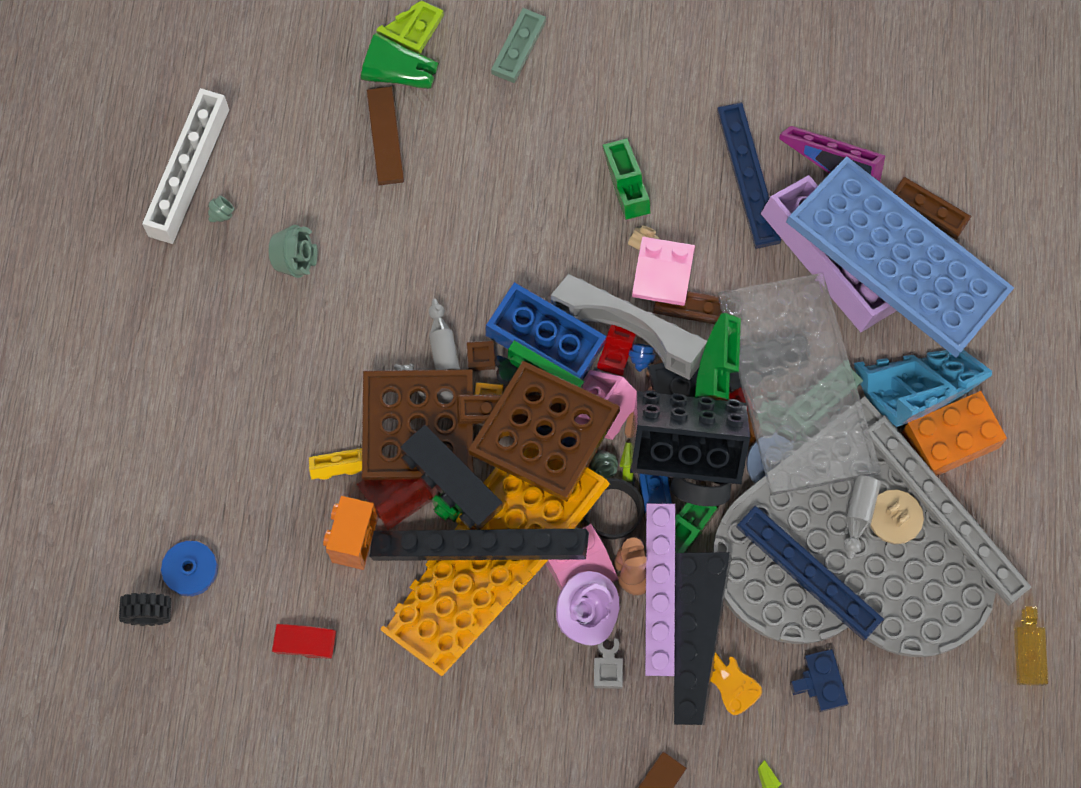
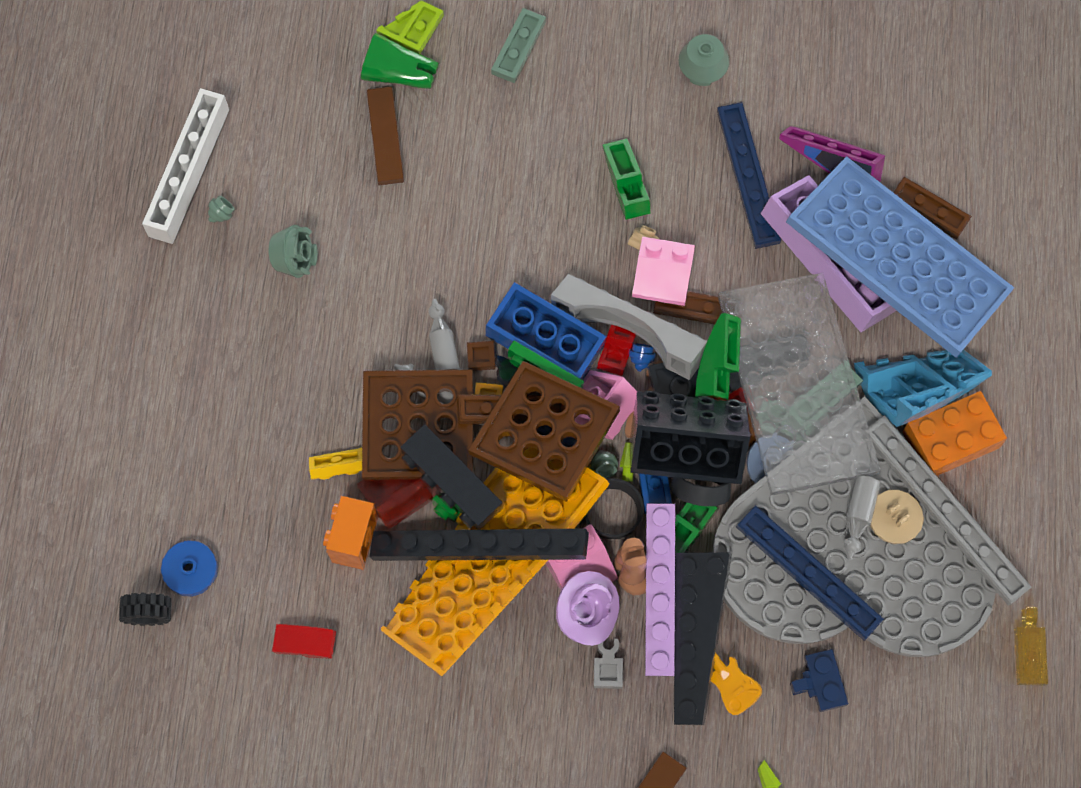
(704, 60): none -> sand green cone

